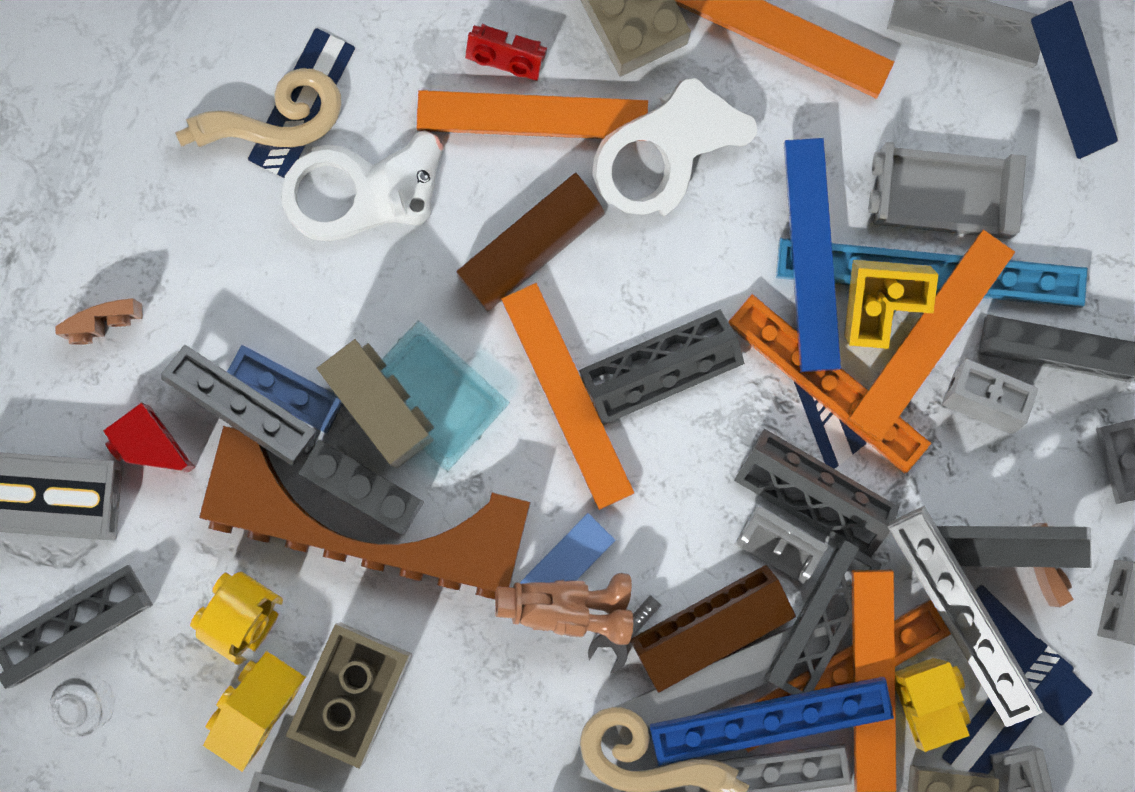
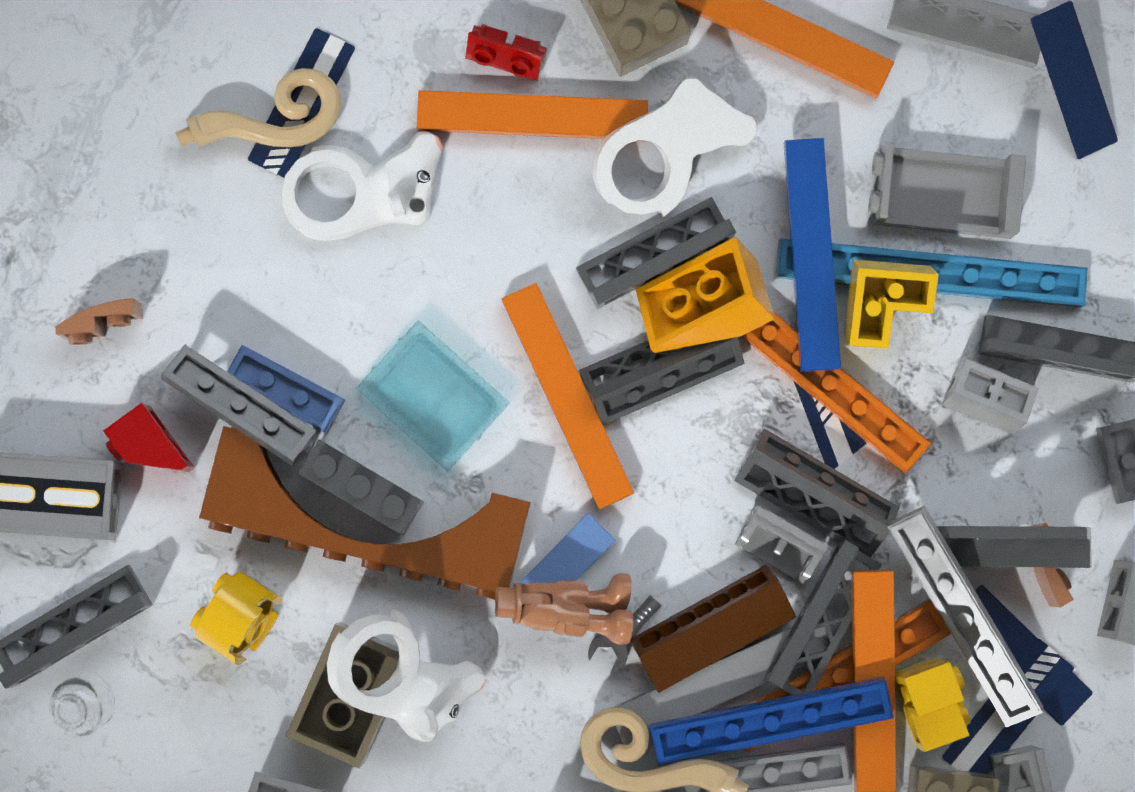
(251, 709): yellow brick -> none
(377, 402): dark tan brick -> none
(418, 693): none -> white animal
(531, 242): reddish brown brick -> none
(664, 261): none -> dark grey fence
(705, 299): none -> light orange slope
(931, 336): orange tile -> none

